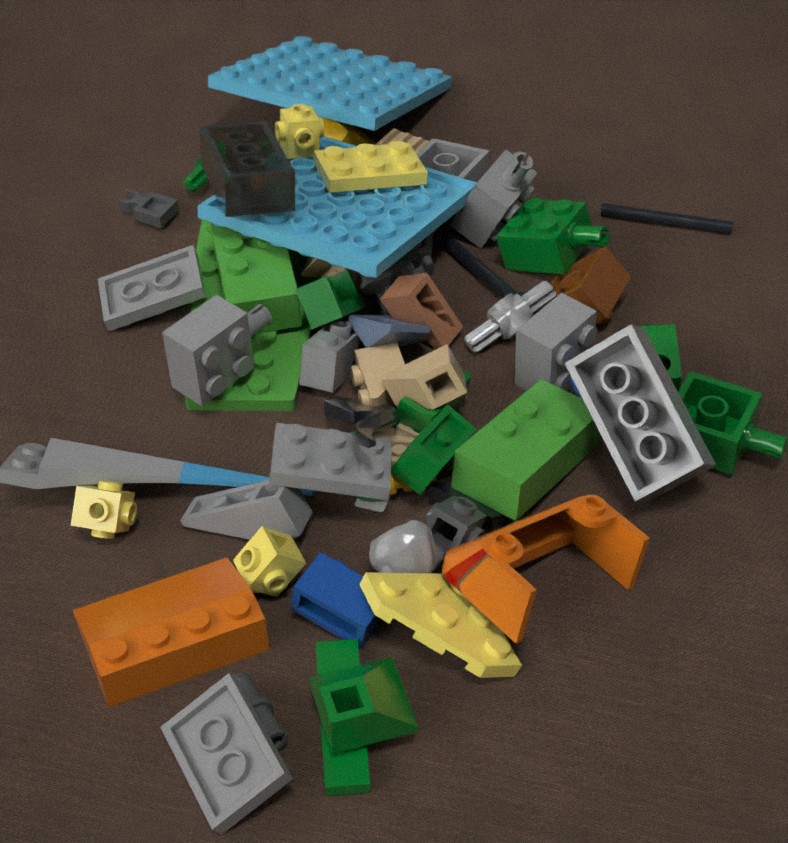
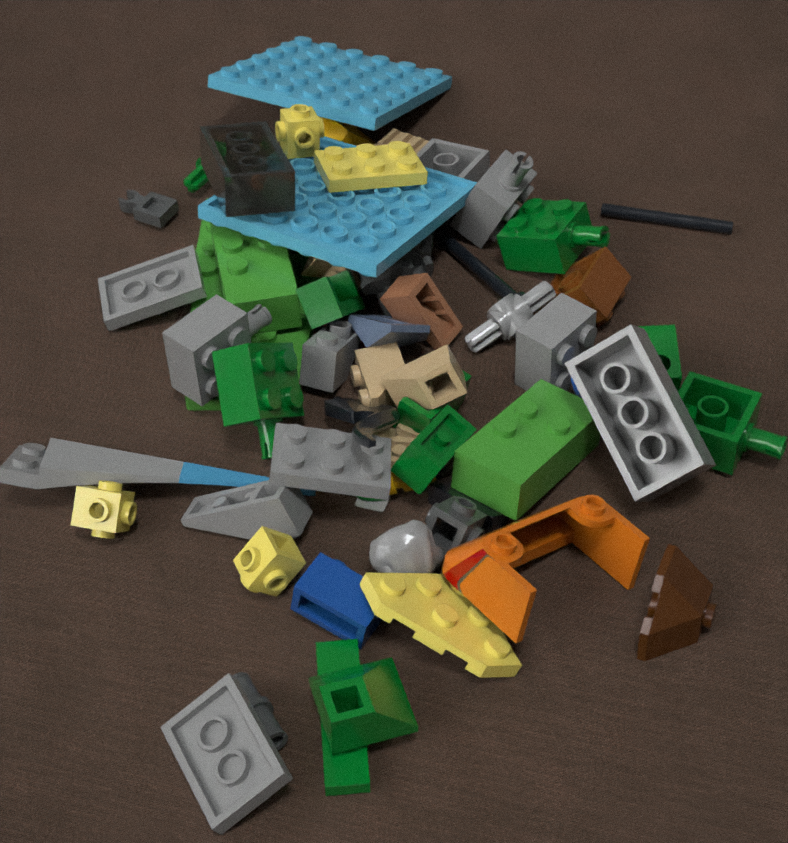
(171, 630): orange slope -> none
(258, 387): none -> green brick
(677, 607): none -> reddish brown slope

